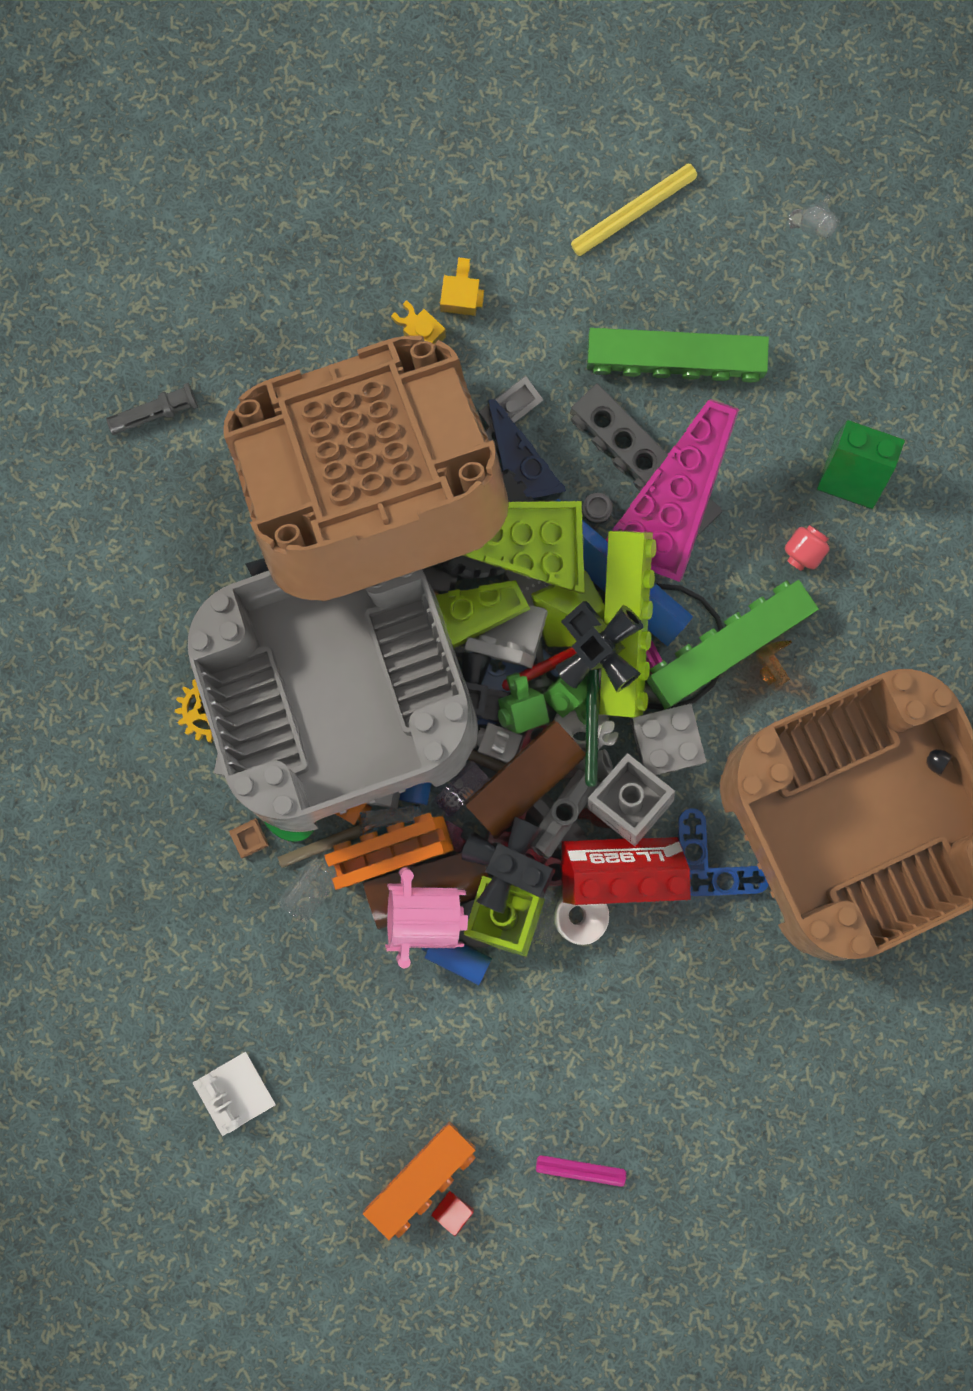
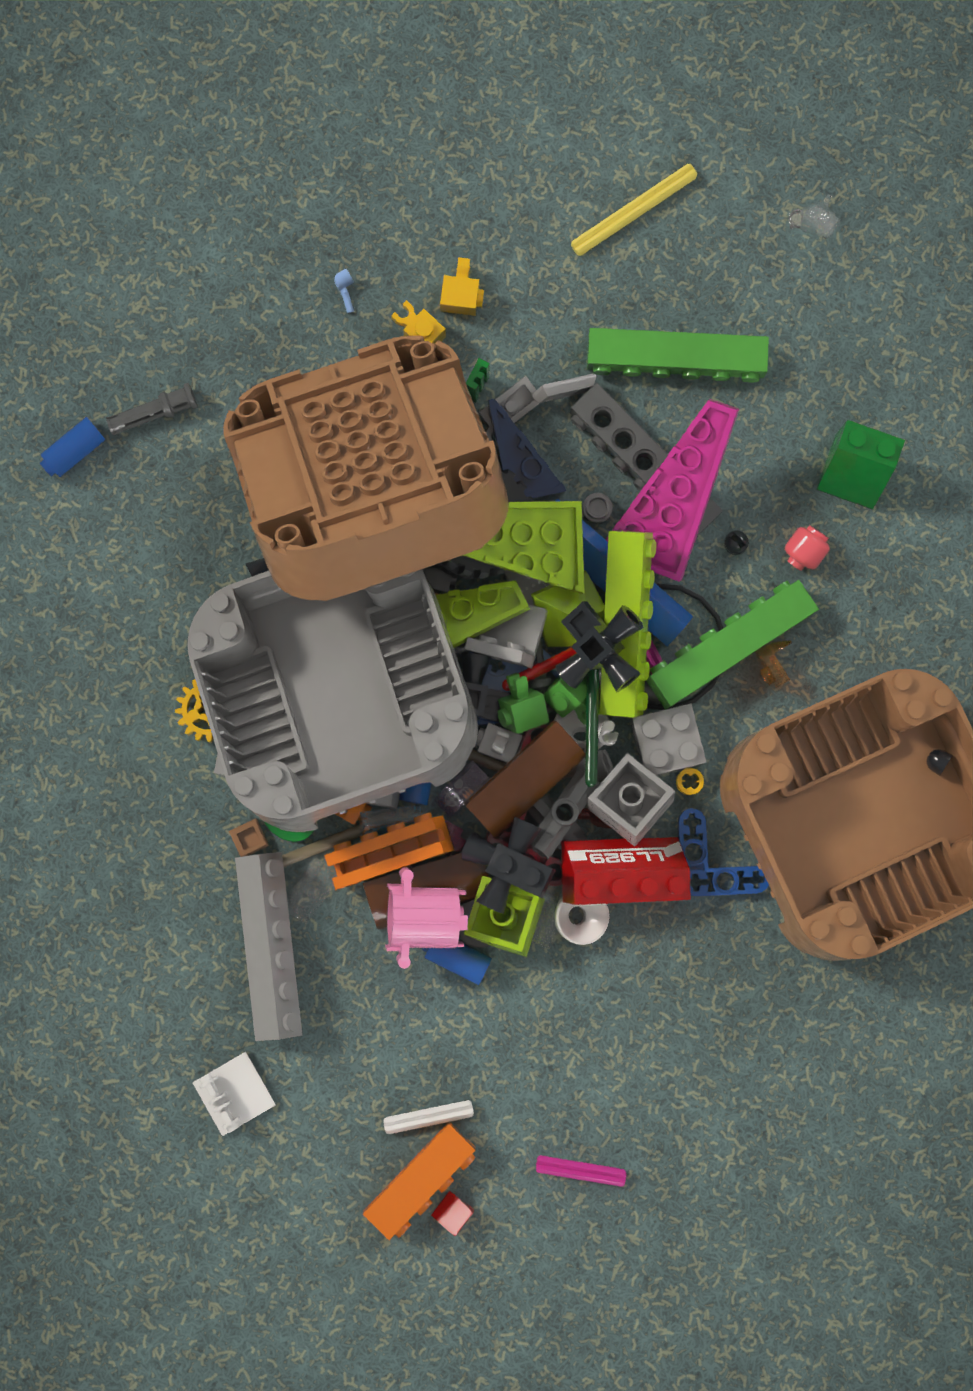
(71, 448): none -> blue brick
(268, 946): none -> light grey brick
(343, 280): none -> light blue hand
(428, 1117): none -> white axle
(477, 377): none -> green tile
(564, 388): none -> light grey tile
(689, 772): none -> yellow bush
(732, 546): none -> black hinge

